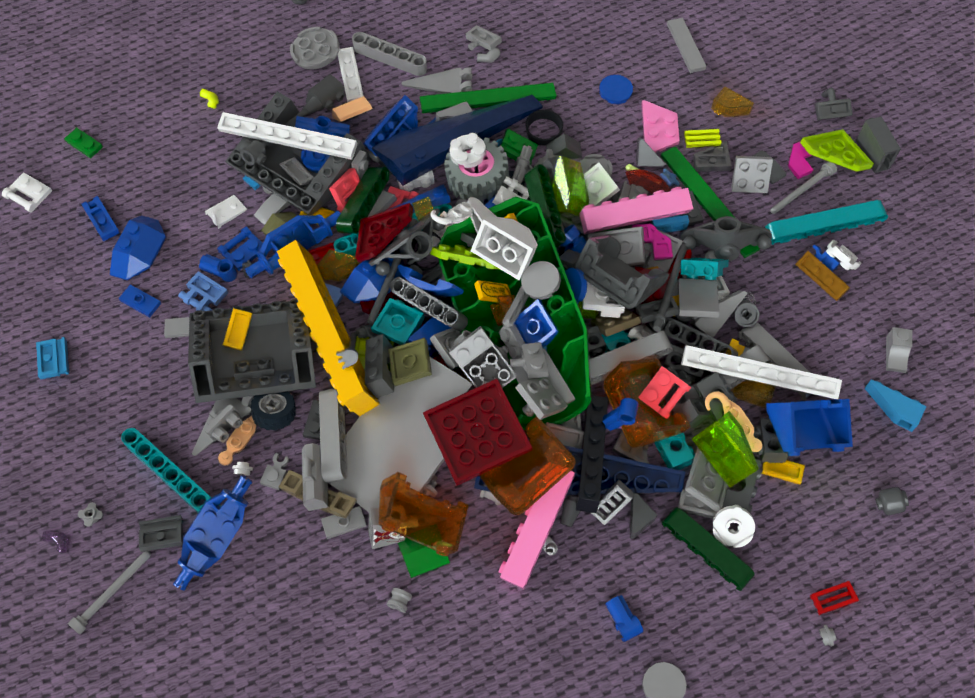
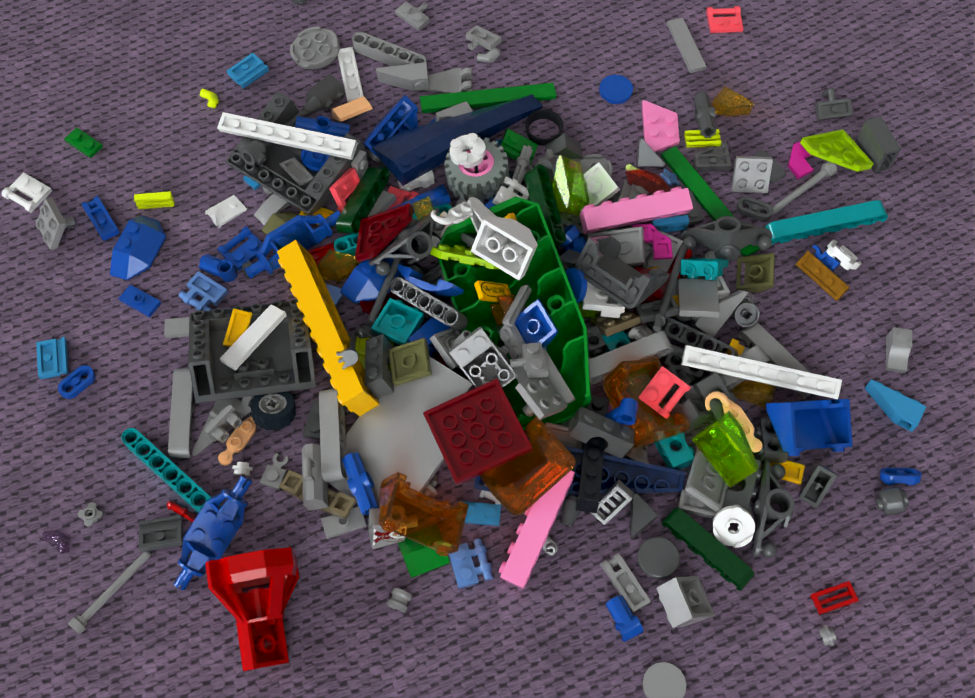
(52, 223): none -> light grey plate
(76, 381): none -> blue plate
(154, 200): none -> neon yellow tile
(172, 505): none -> red piece
(181, 415): none -> light grey beam
(247, 70): none -> dark azure plate
(253, 337): none -> white tile
(259, 610): none -> red plate
(360, 482): none -> blue piece
(408, 76): none -> light grey slope
(413, 15): none -> light grey plate
(463, 564): none -> medium blue plate
(483, 513): none -> dark azure plate
(541, 280): light grey tile -> none
(588, 424): none -> dark grey arch
(625, 583): none -> light grey plate
(658, 558): none -> dark grey tile
(684, 601): none -> light grey slope
(705, 115): none -> dark grey piece
(725, 24): none -> coral plate
(754, 208): none -> dark grey plate
(758, 272): none -> olive slope
(763, 511): none -> dark grey piece
(817, 485): none -> dark grey slope
(900, 475): none -> blue plate

